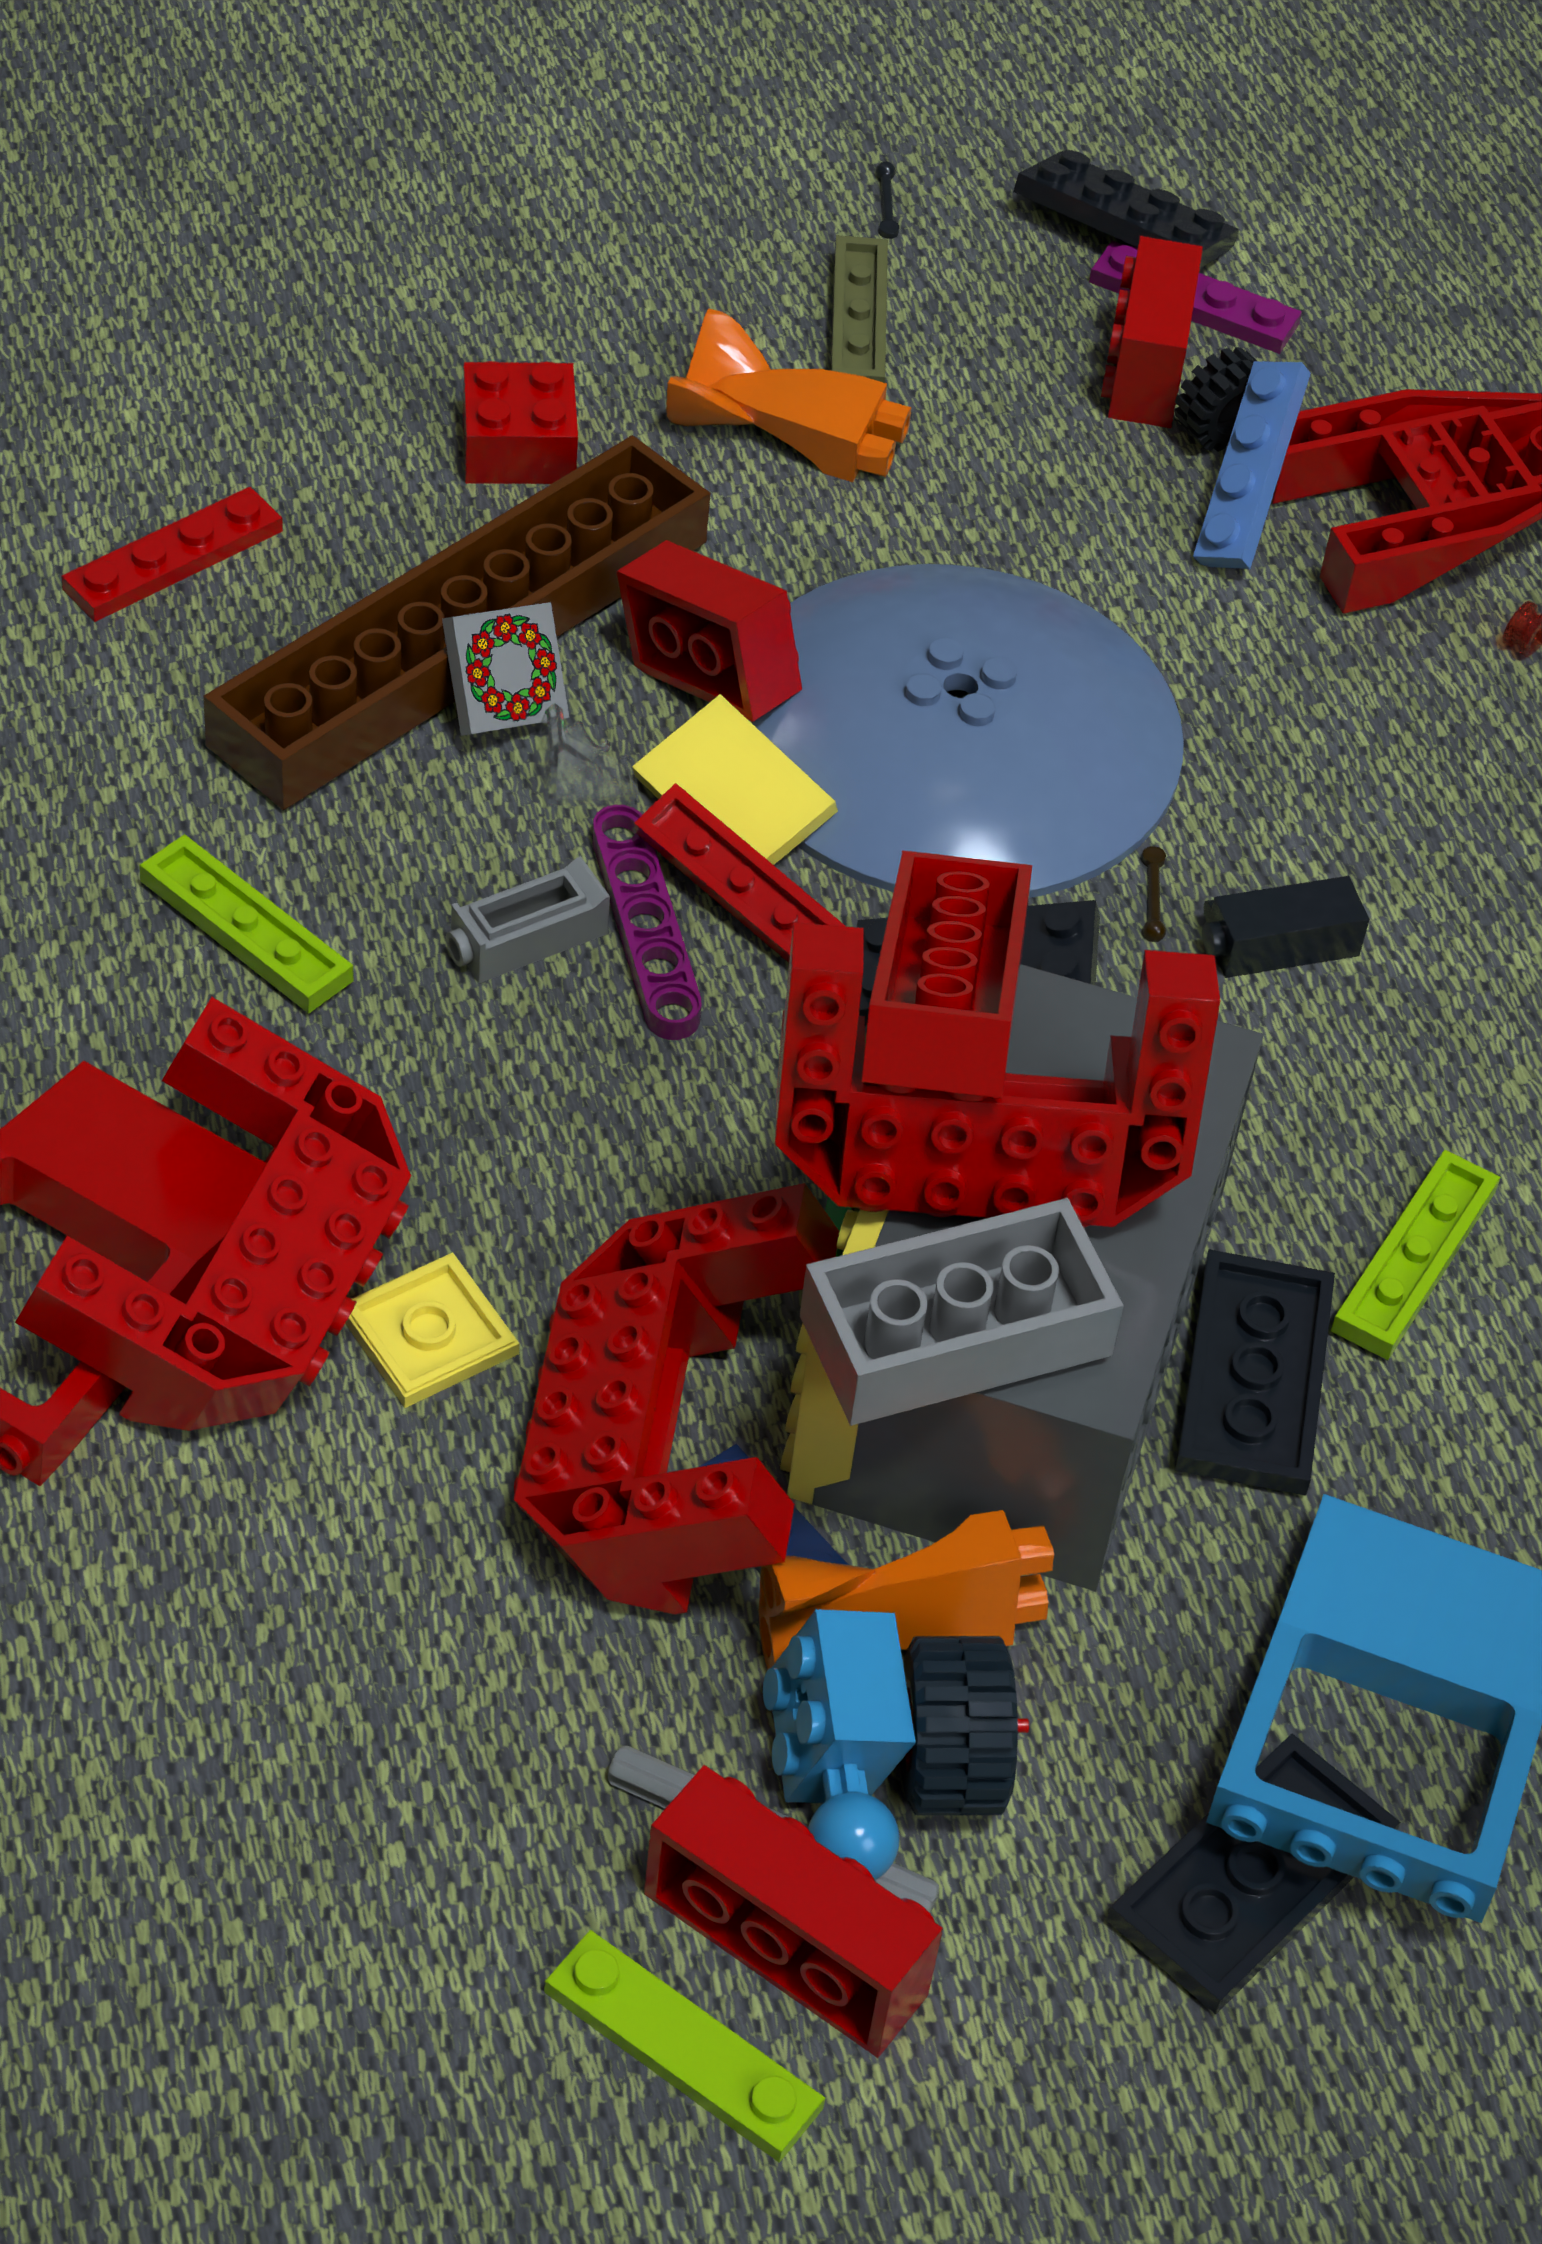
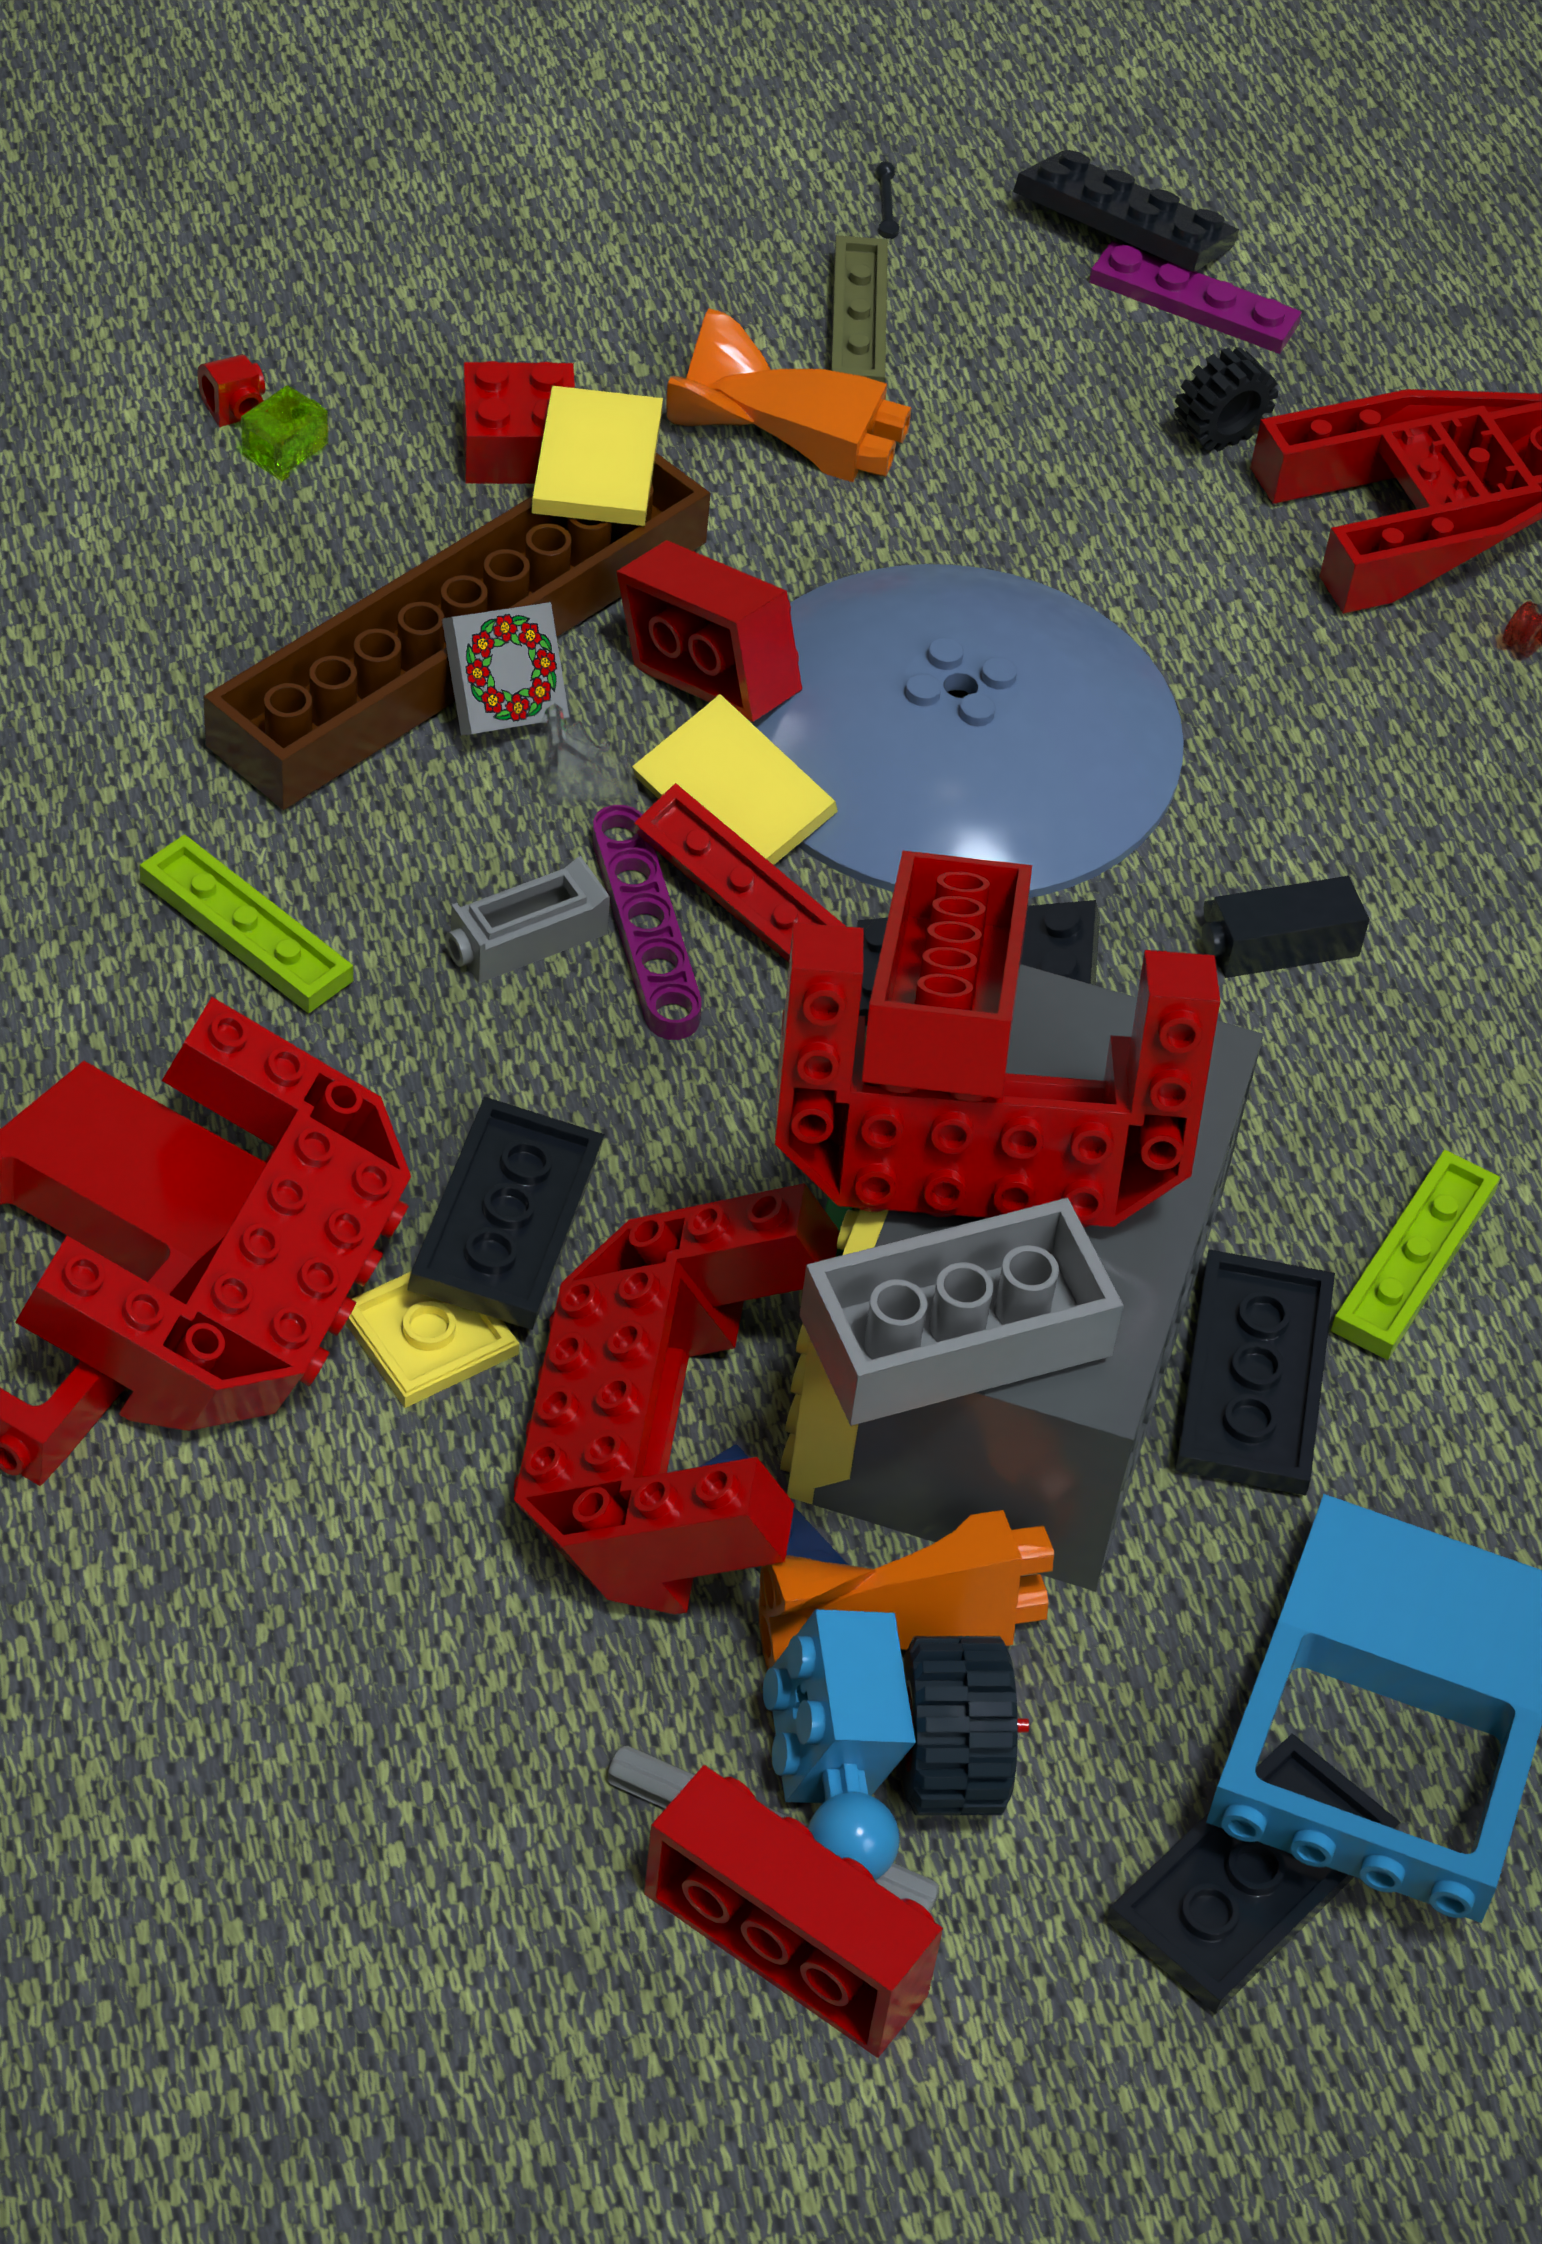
(172, 554): red plate -> none
(230, 388): none -> red plate
(283, 431): none -> clear neon green brick
(506, 1213): none -> black plate
(597, 456): none -> light yellow tile
(684, 2045): lime plate -> none
(1151, 331): red brick -> none
(1154, 858): dark brown hinge -> none
(1252, 464): medium blue plate -> none

